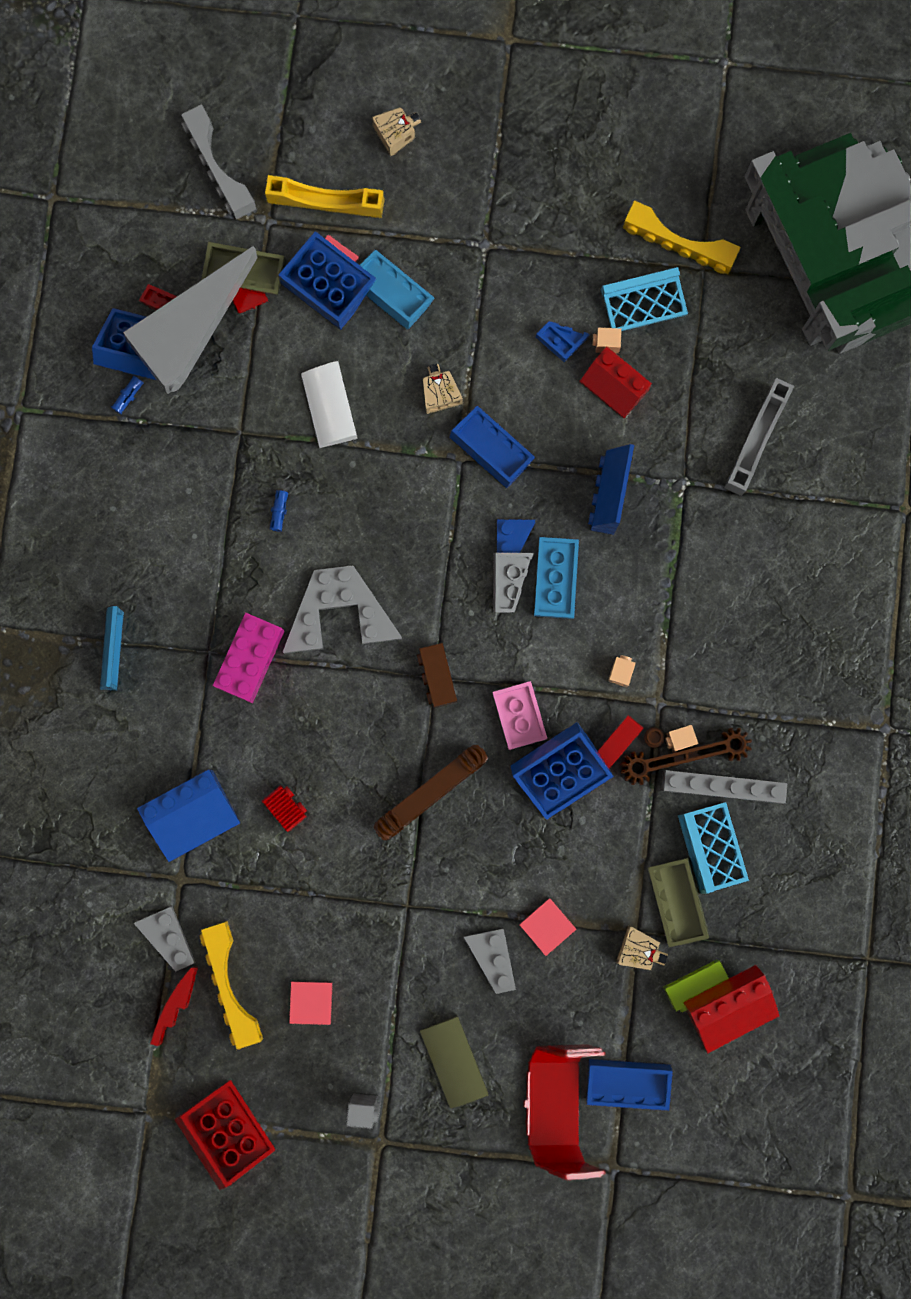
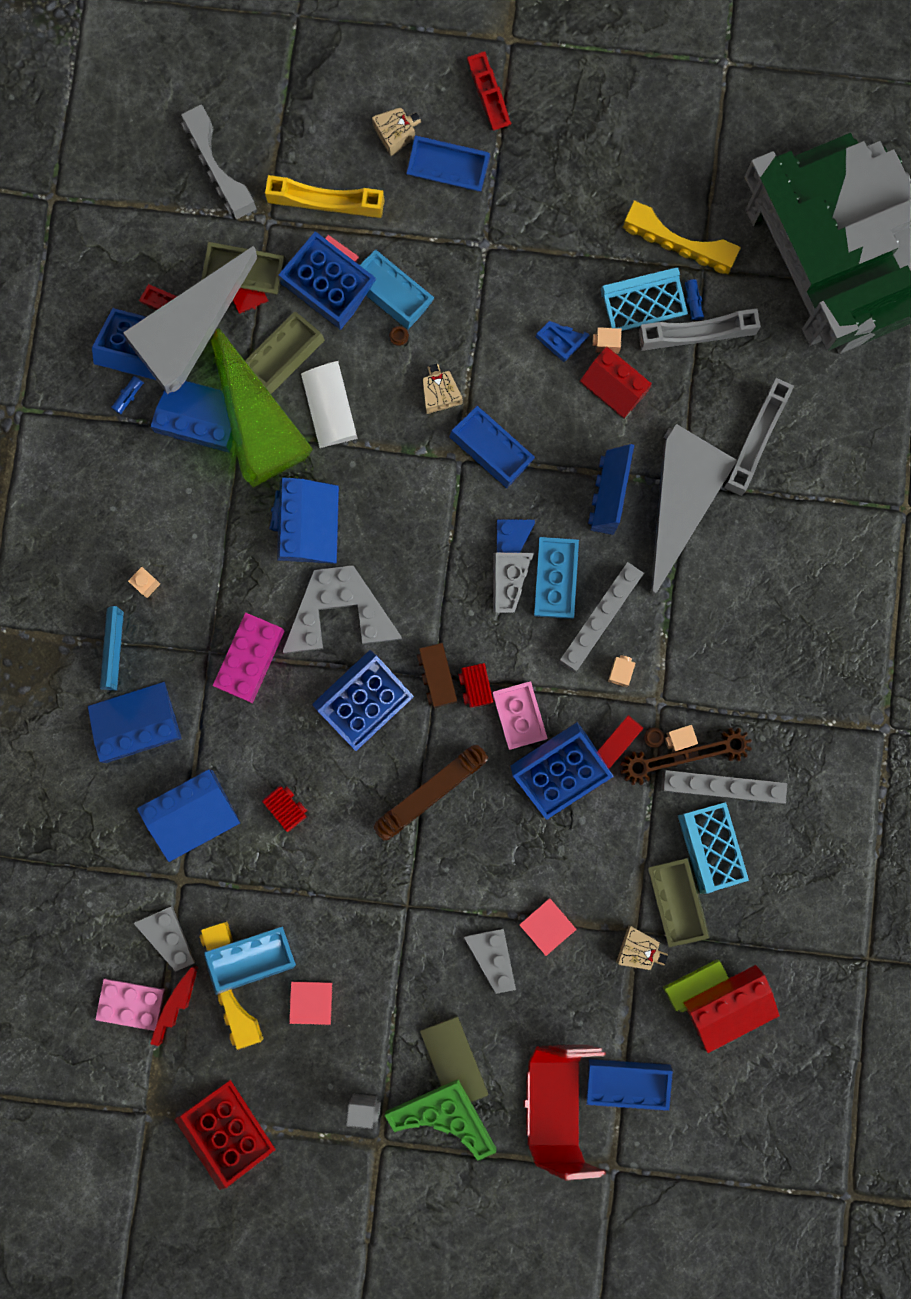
(130, 1004): none -> bright pink plate
(133, 723): none -> blue slope
(144, 582): none -> light nougat brick
(194, 415): none -> blue slope
(249, 960): none -> dark azure slope
(261, 430): none -> clear neon green slope
(284, 351): none -> olive slope
(307, 521): none -> blue slope
(362, 700): none -> blue slope
(399, 336): none -> reddish brown plate
(447, 1111): none -> bright green plate
(448, 163): none -> blue slope
(476, 685): none -> red brick
(488, 91): none -> red slope
(601, 617): none -> light grey arch
(674, 334): none -> light grey arch
(688, 484): none -> light grey slope
(694, 300): none -> blue pin

